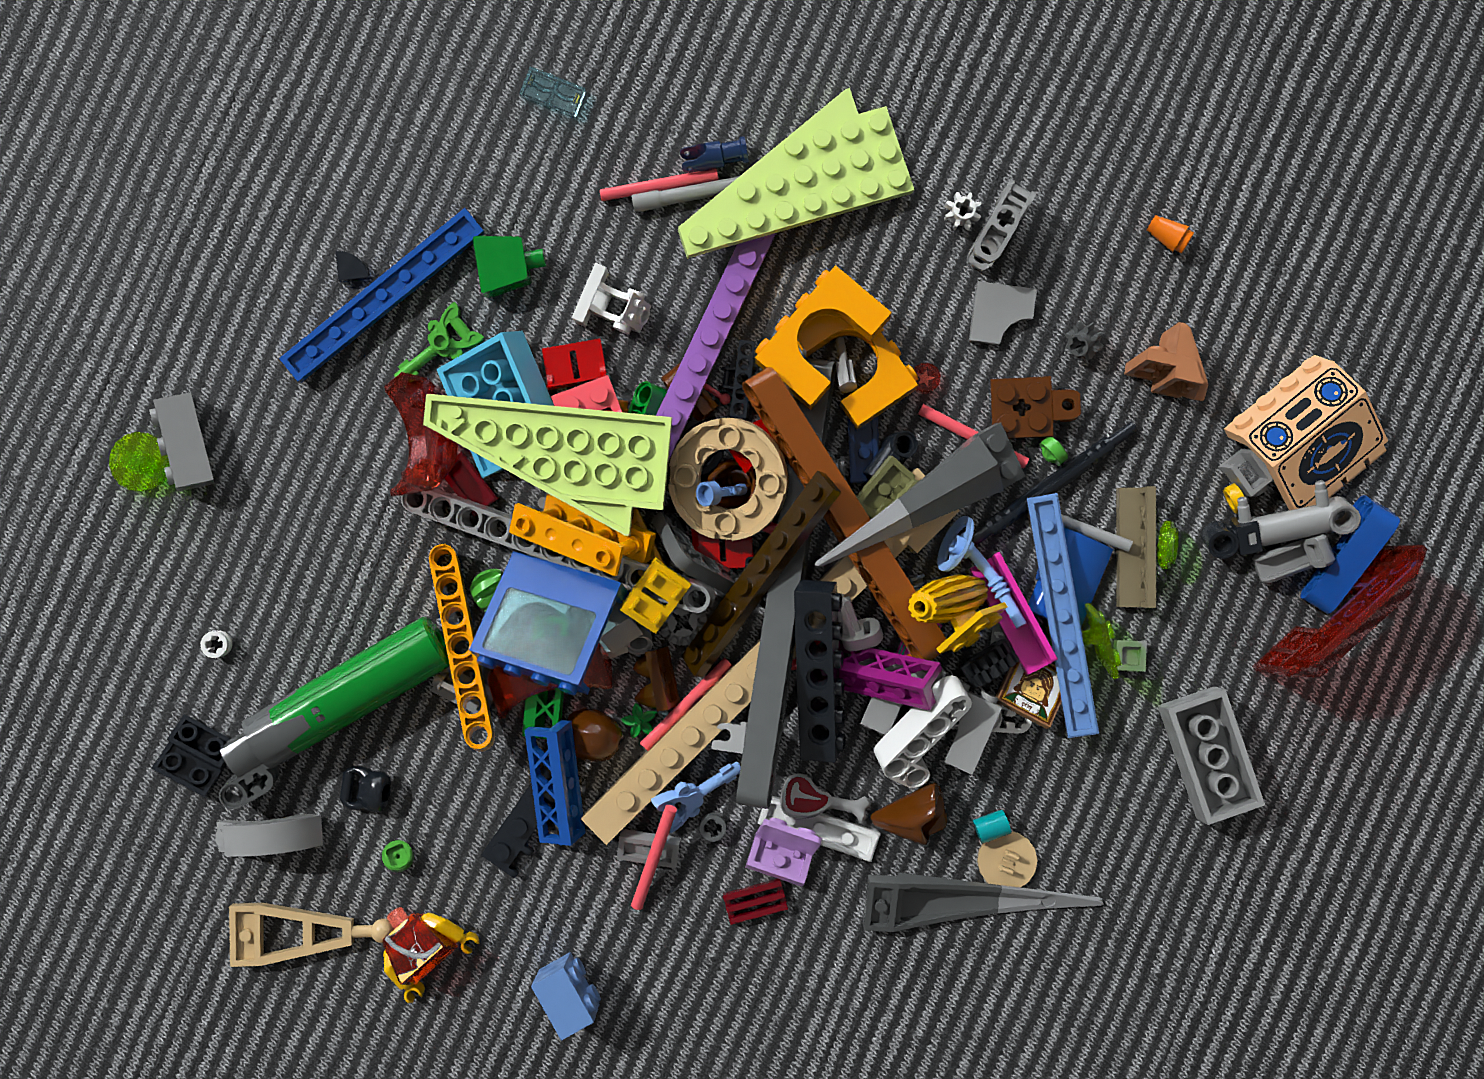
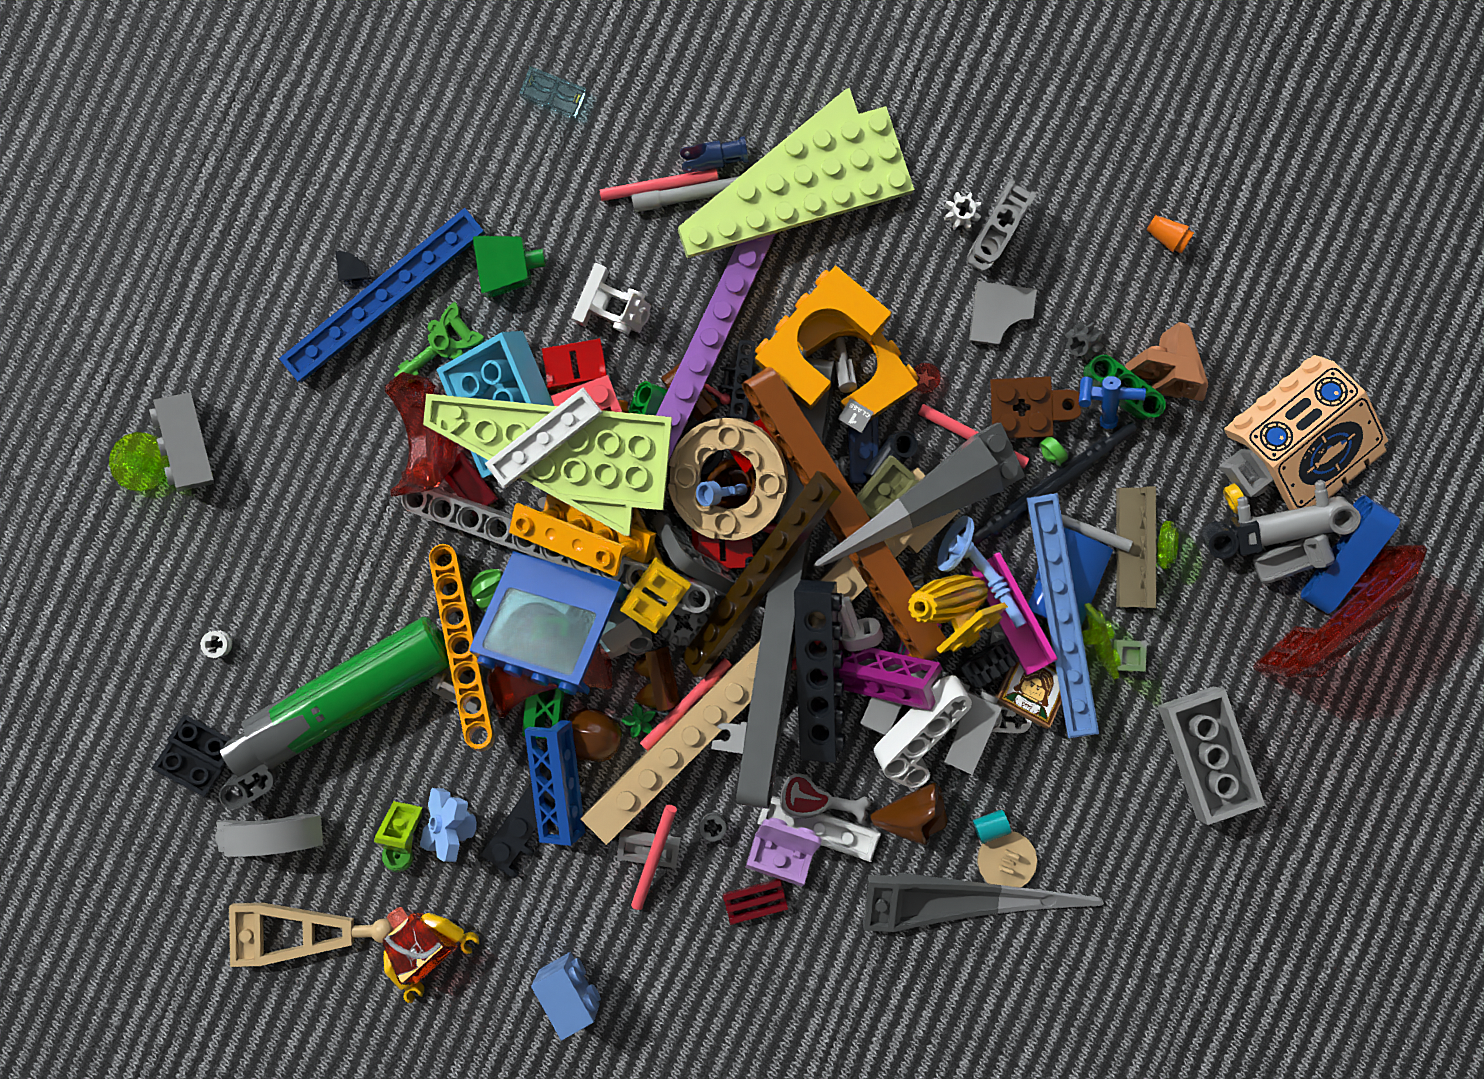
(372, 792): black piece -> none
(398, 827): none -> lime slope
(447, 825): none -> light blue plant
(543, 438): none -> white tile
(692, 795): light blue piece -> none
(855, 415): none -> light grey sticker
(1109, 395): none -> blue piece
(1115, 369): none -> green beam

